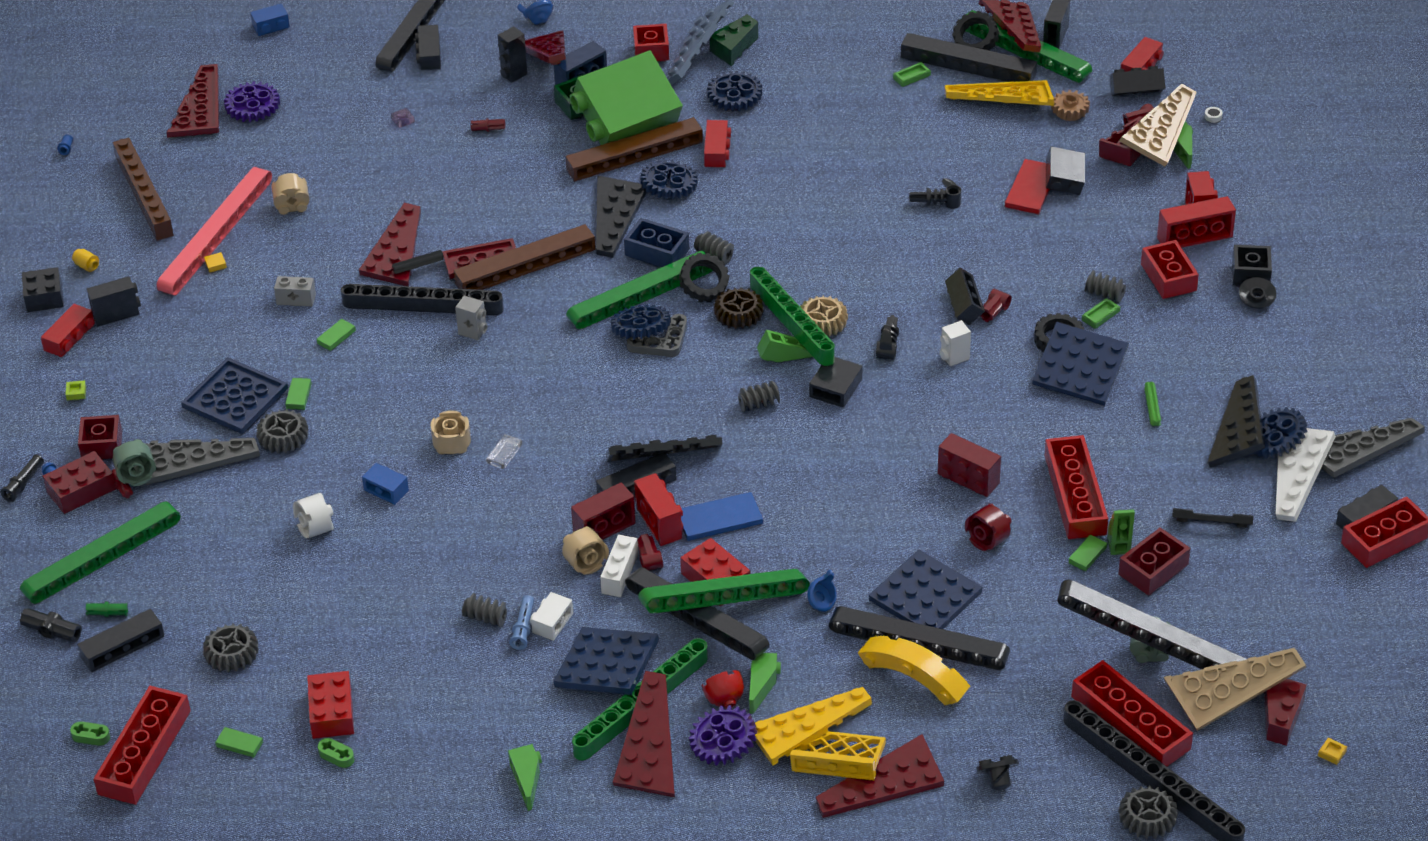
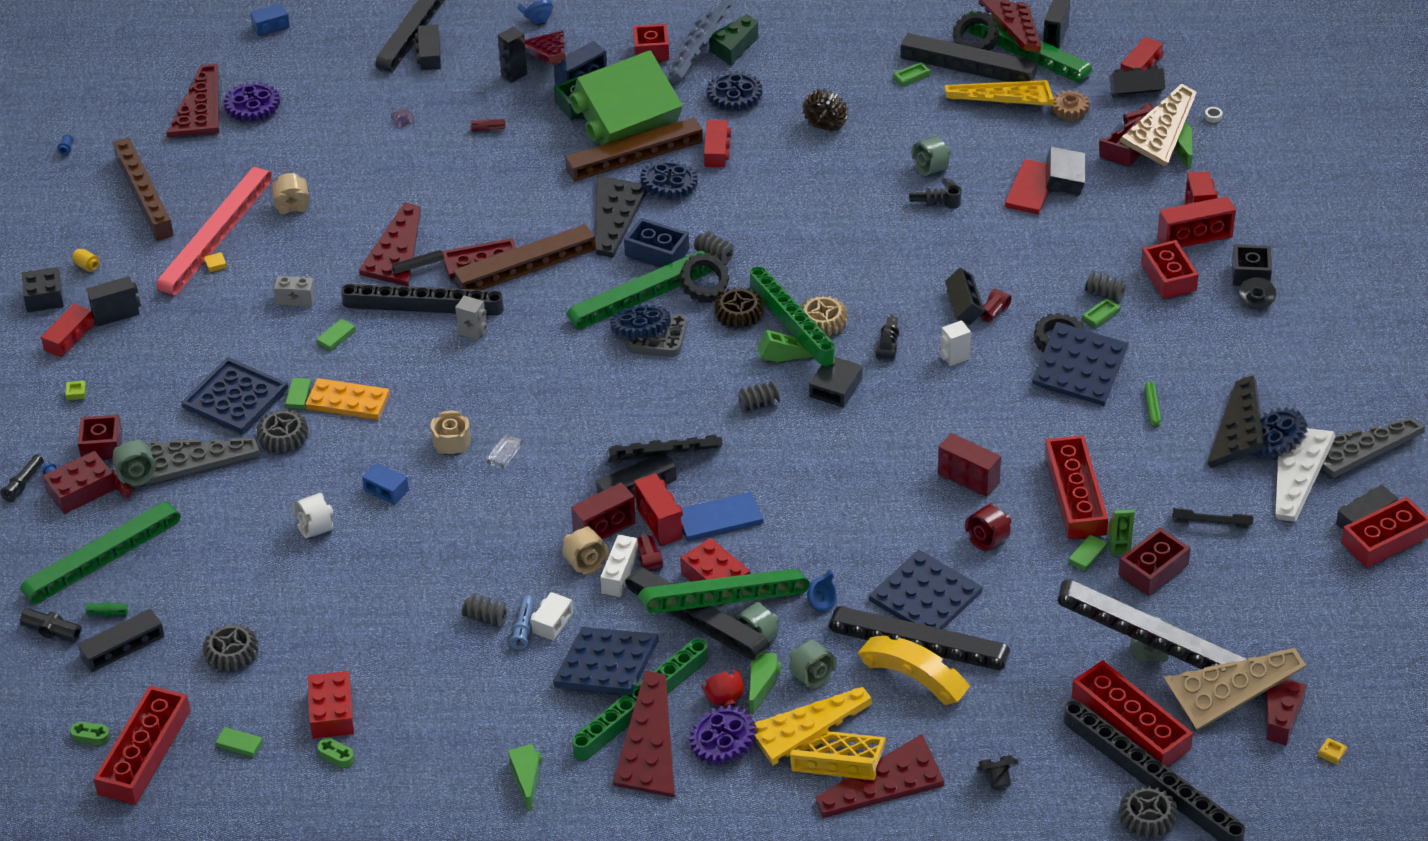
(347, 399): none -> light orange plate
(760, 620): none -> sand green brick
(812, 664): none -> sand green brick
(815, 107): none -> dark brown gear
(930, 155): none -> sand green brick

